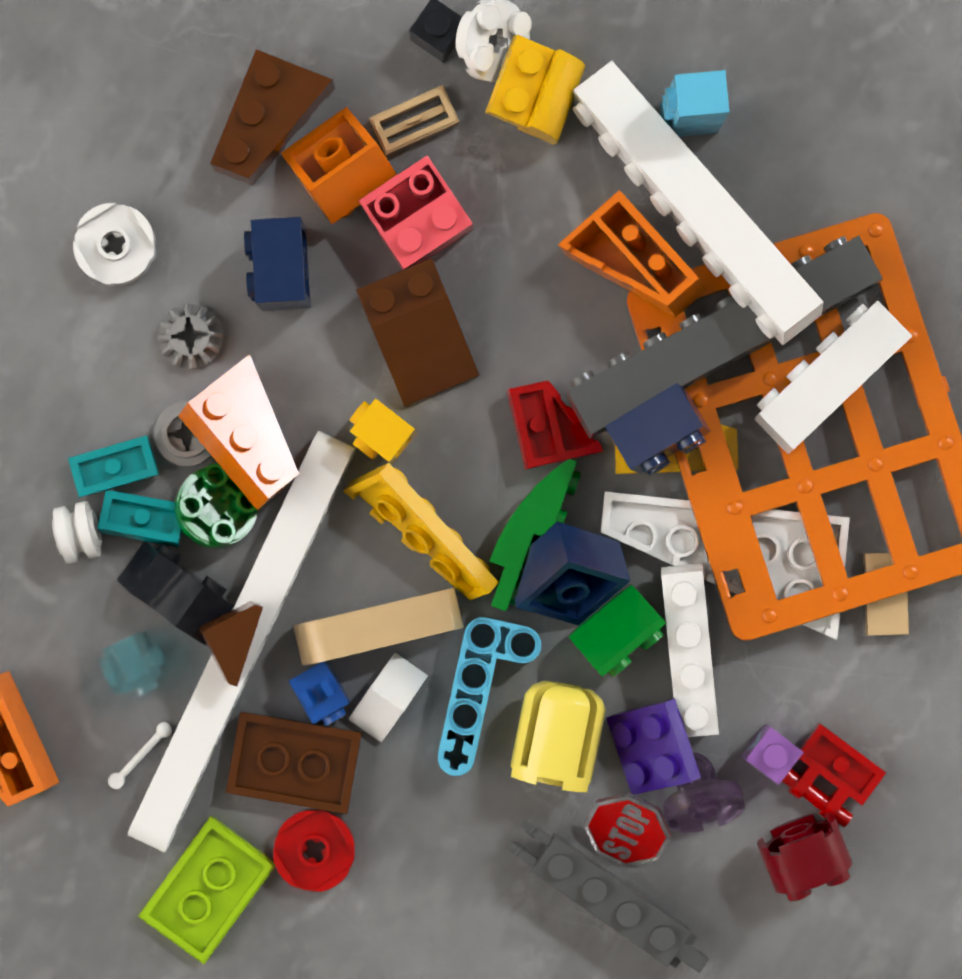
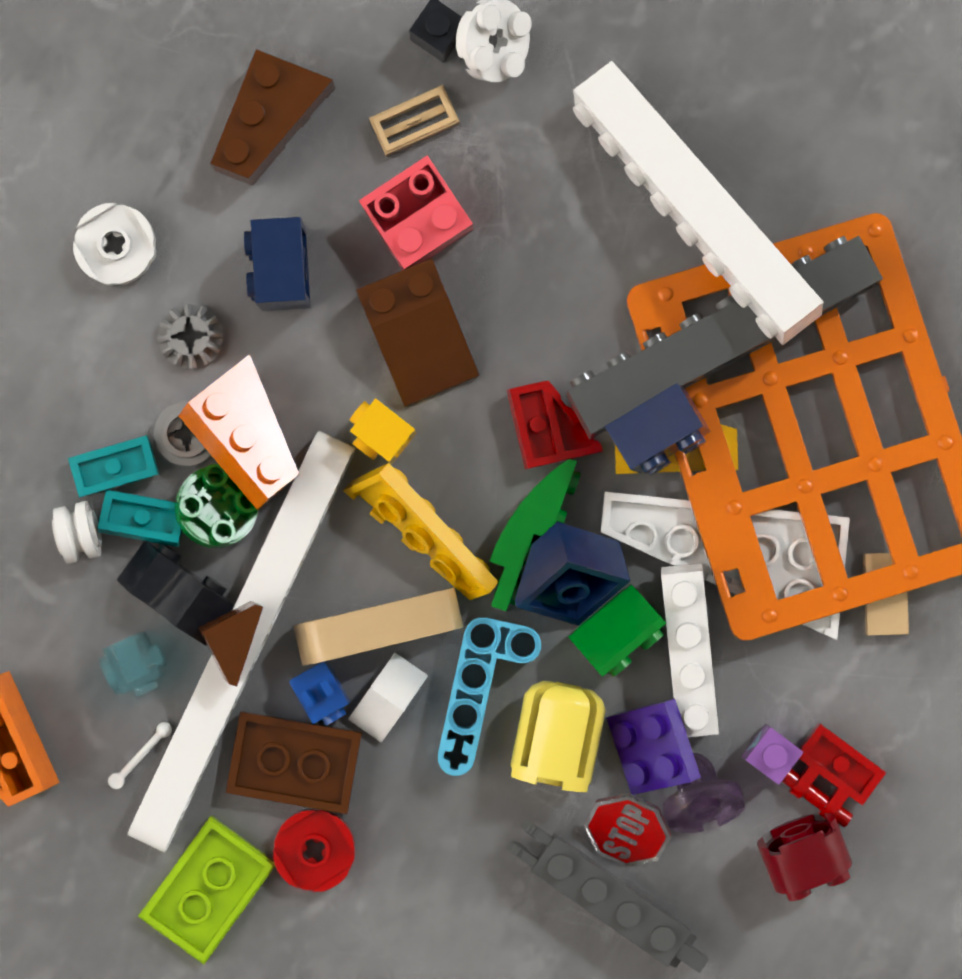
(338, 164): orange slope -> none
(535, 88): yellow brick -> none
(633, 255): orange wedge -> none
(696, 103): medium azure brick -> none
(831, 378): white brick -> none

